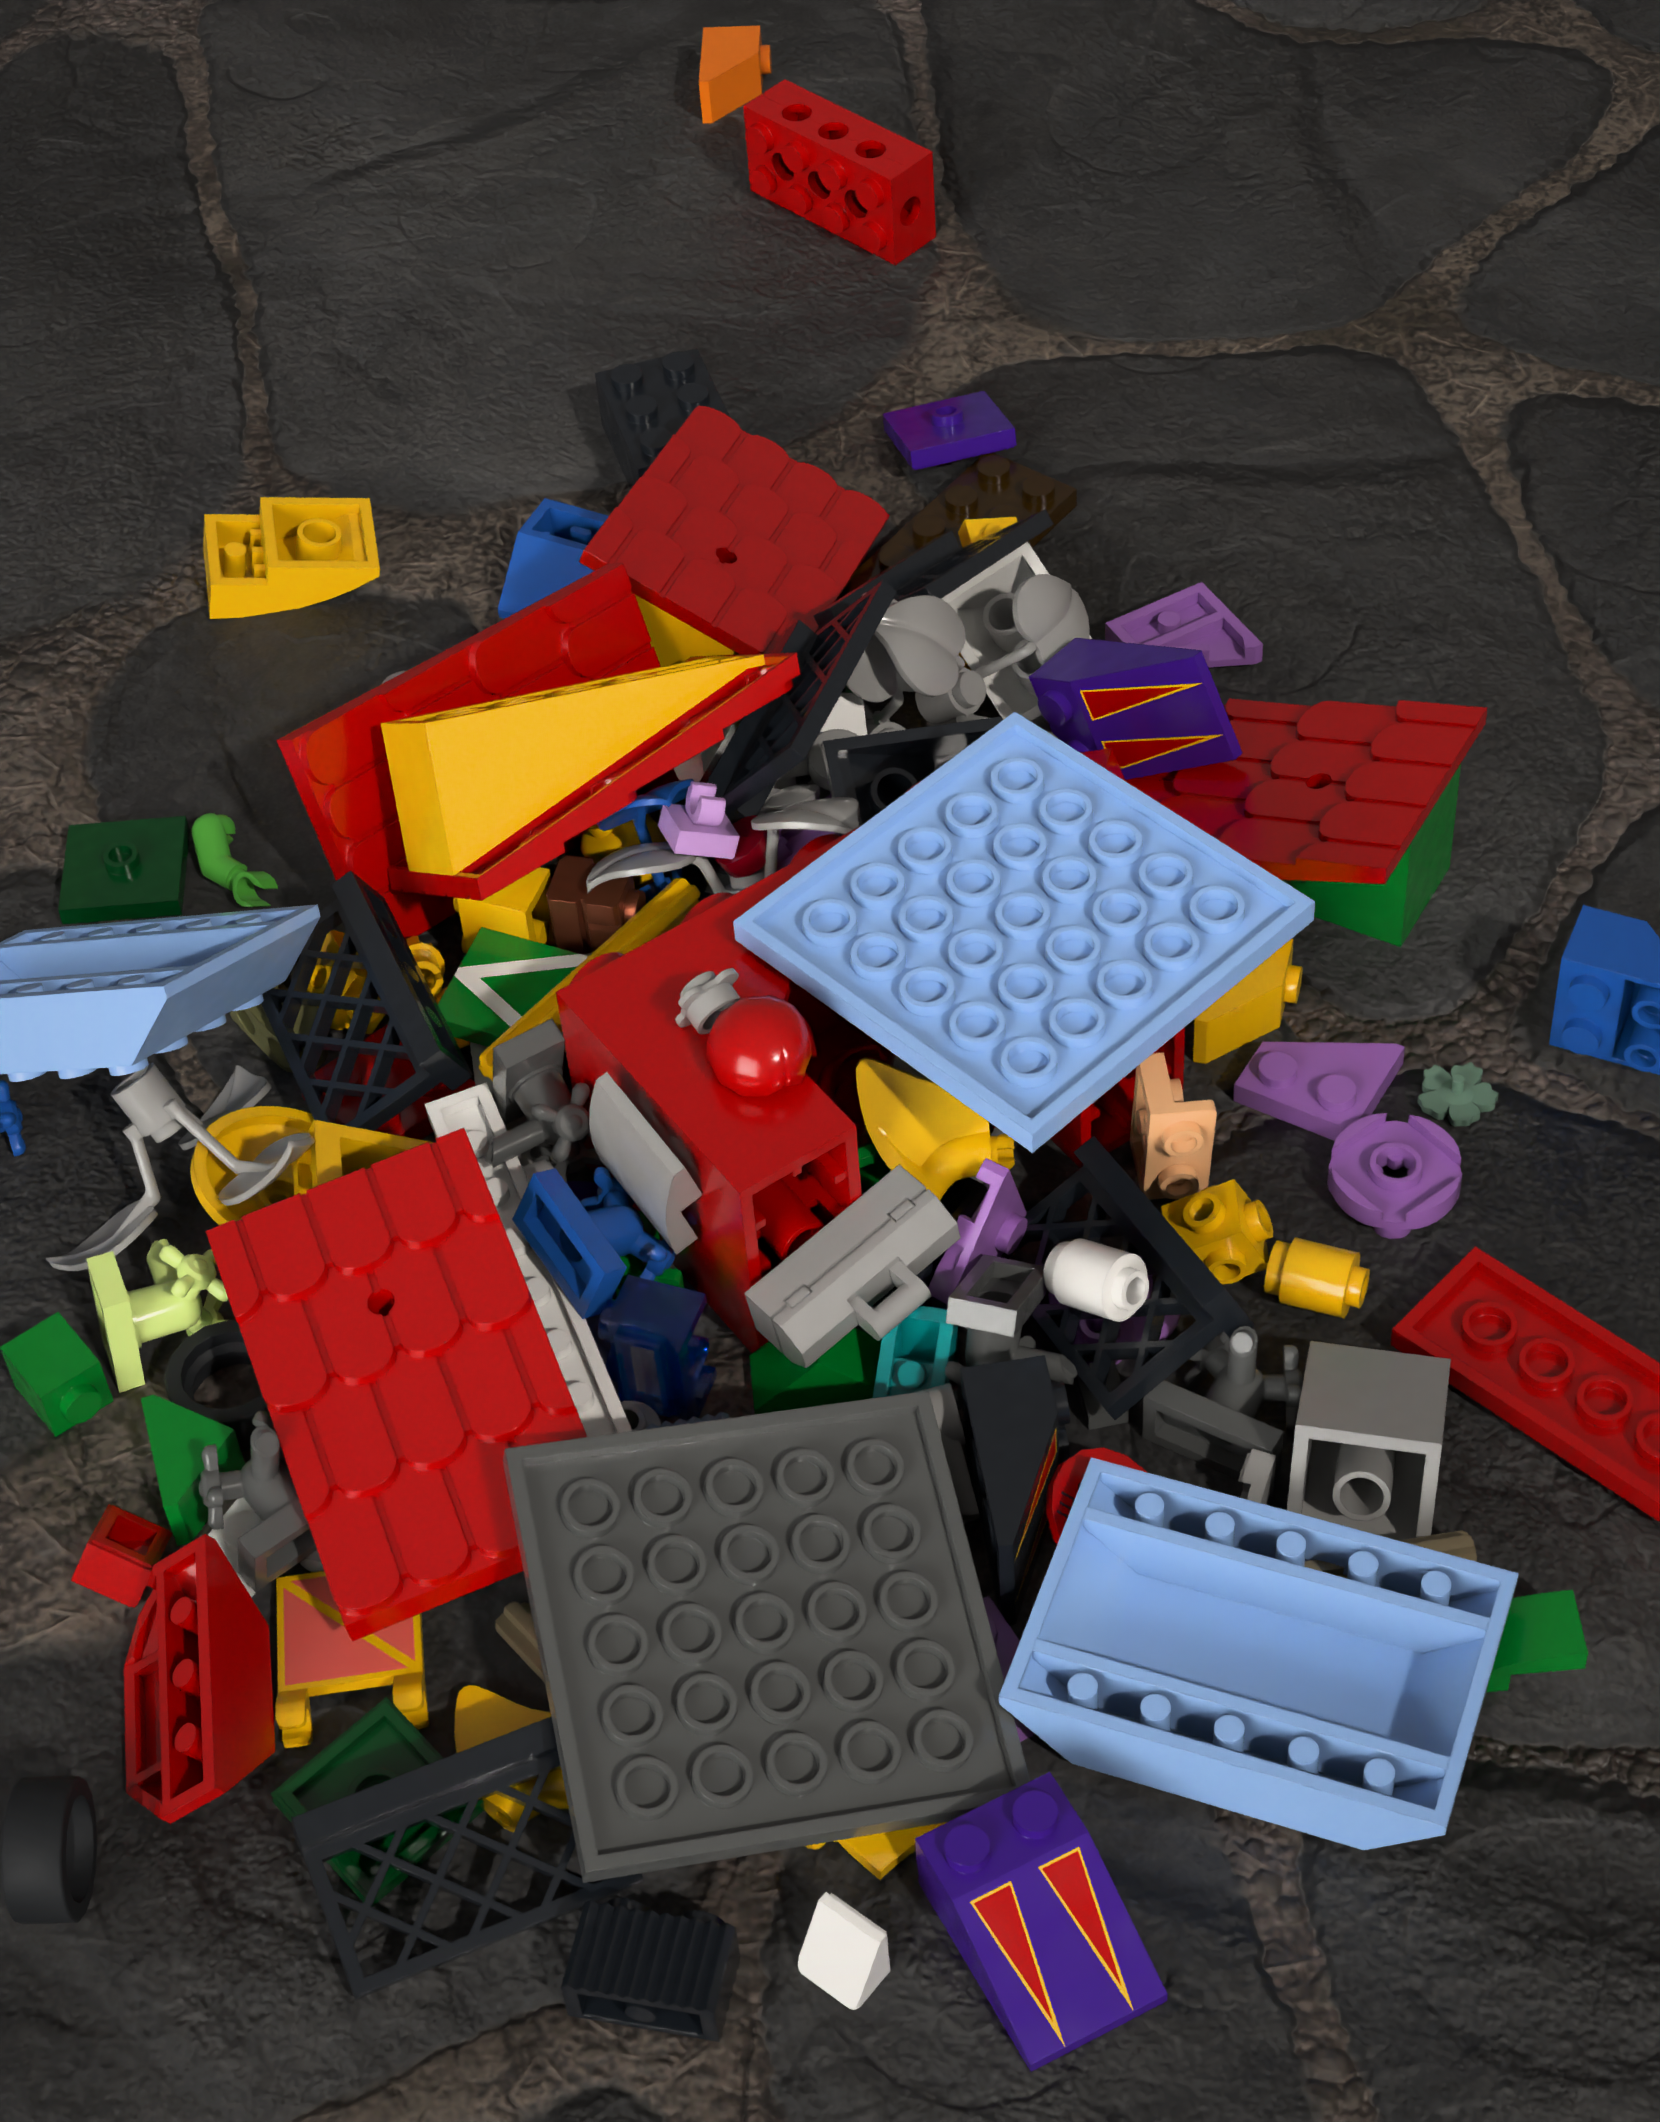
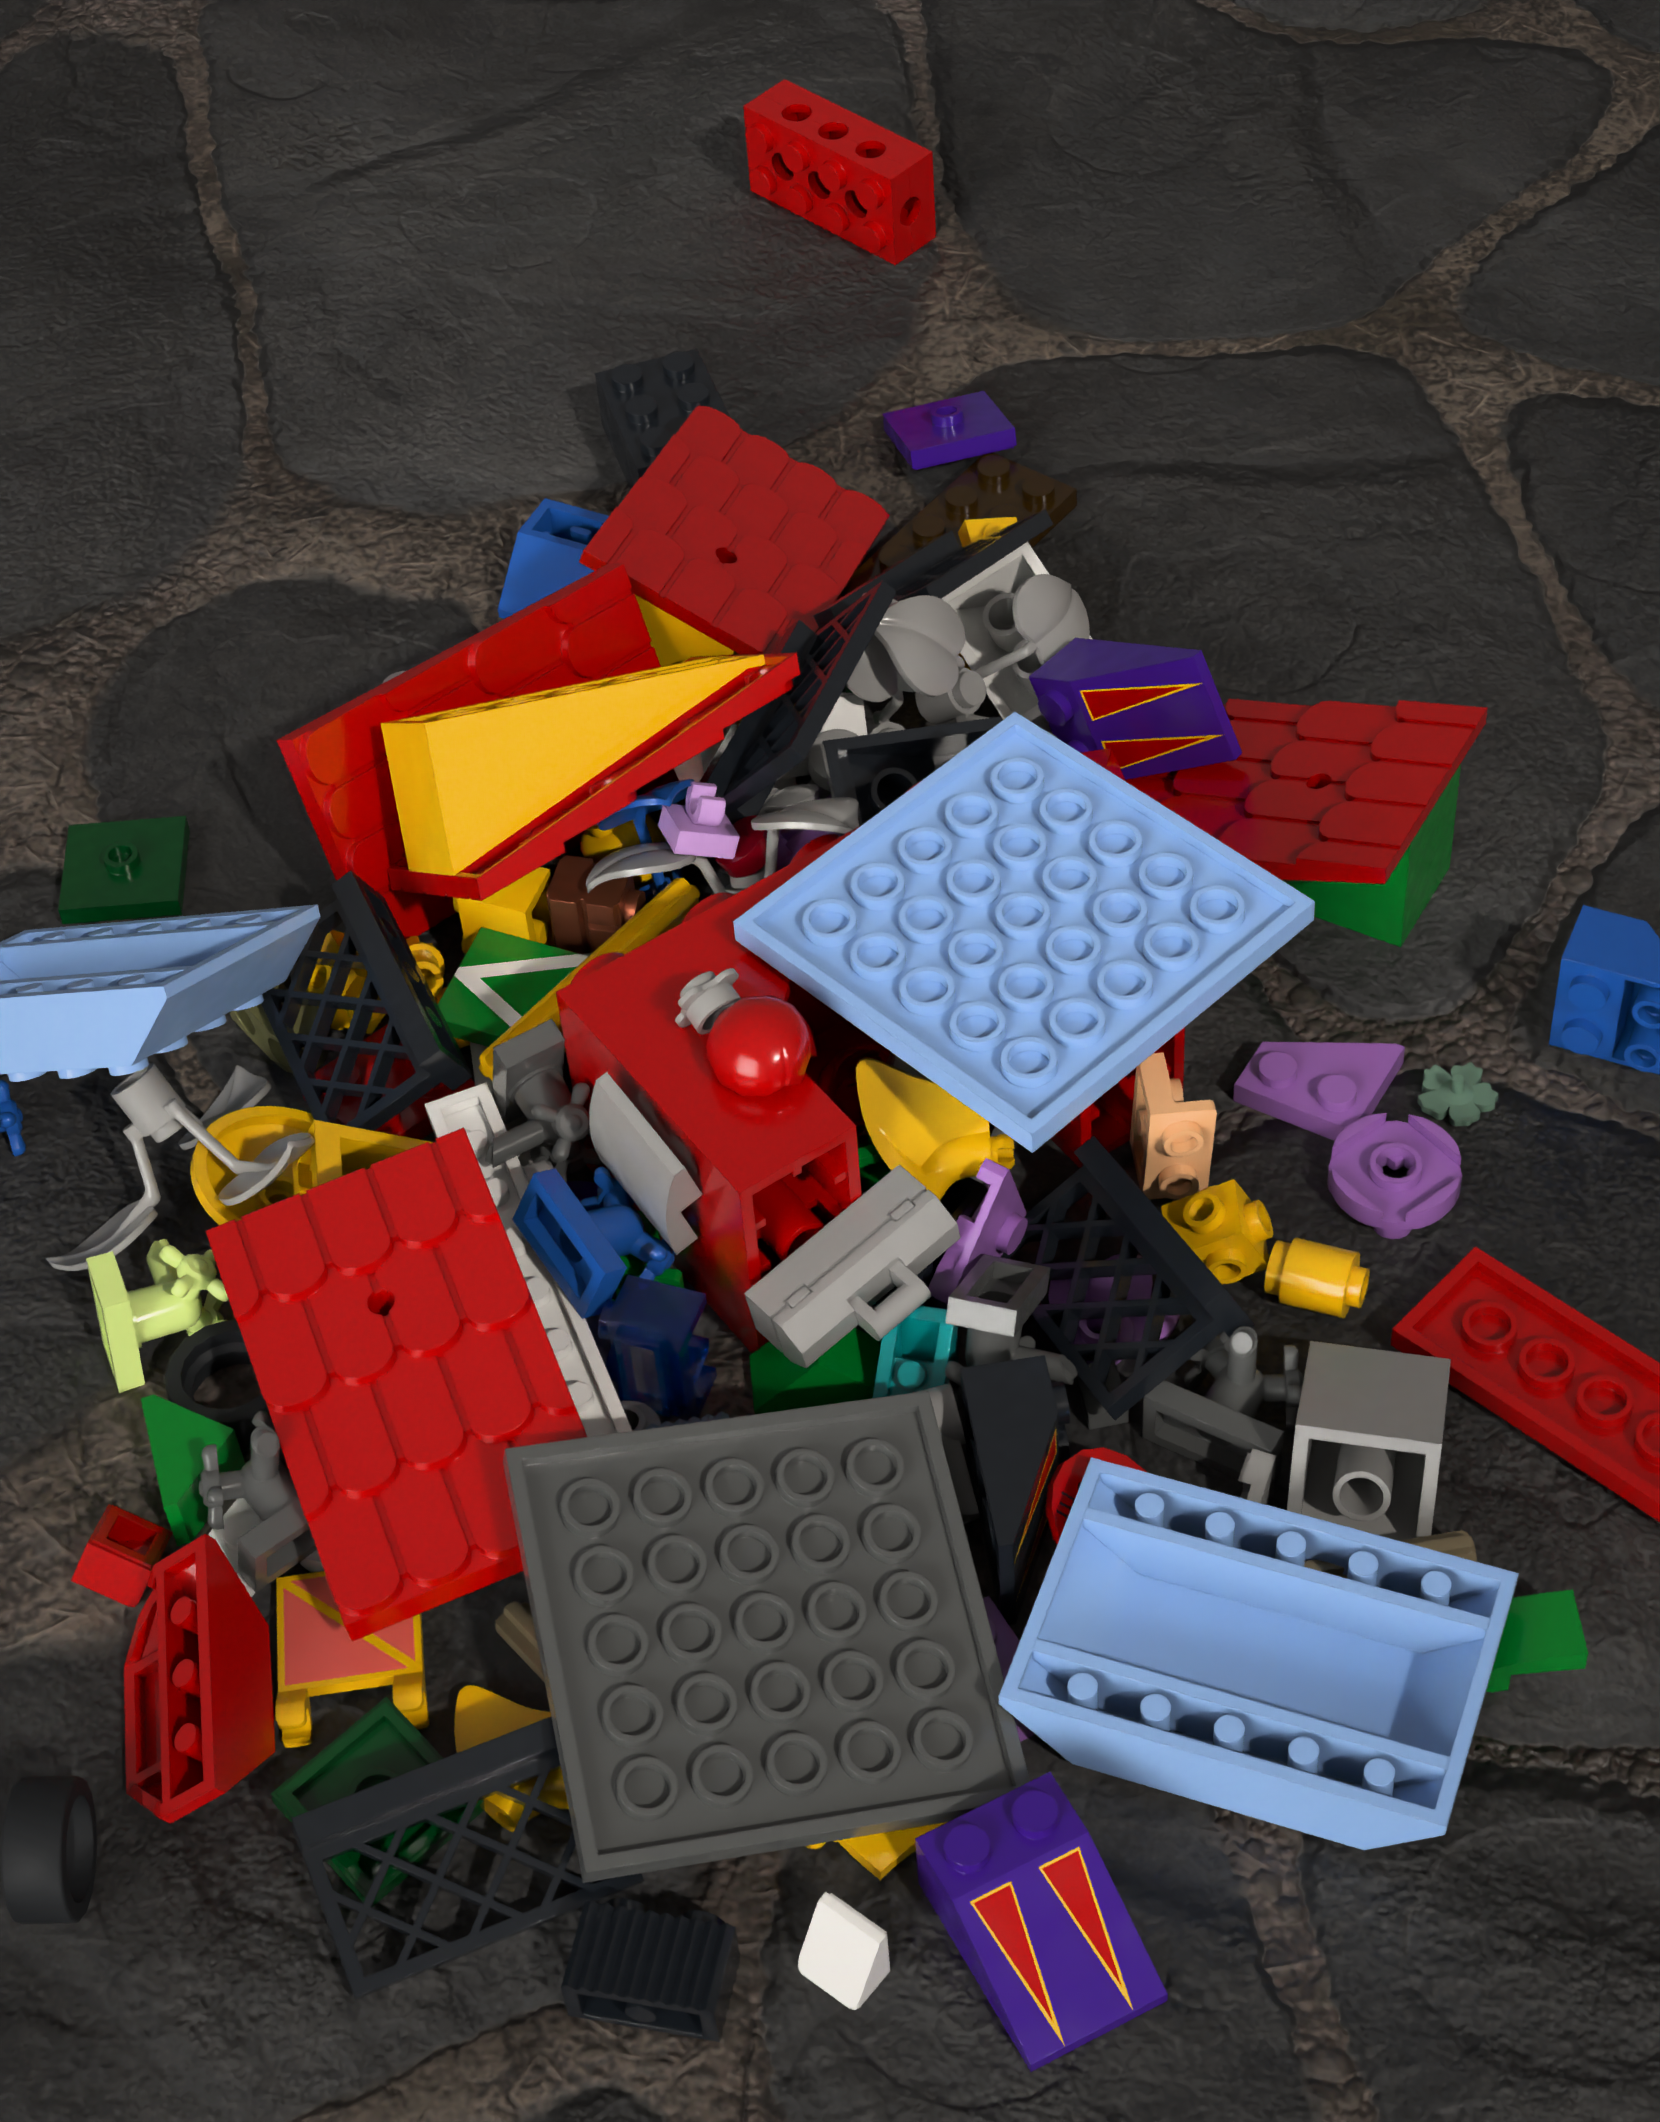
(57, 1374): green brick -> none
(220, 867): bright green arm -> none
(288, 554): yellow slope -> none
(731, 69): orange slope -> none
(1097, 1278): white brick -> none
(1190, 621): medium lavender wing -> none
(1248, 1008): yellow slope -> none

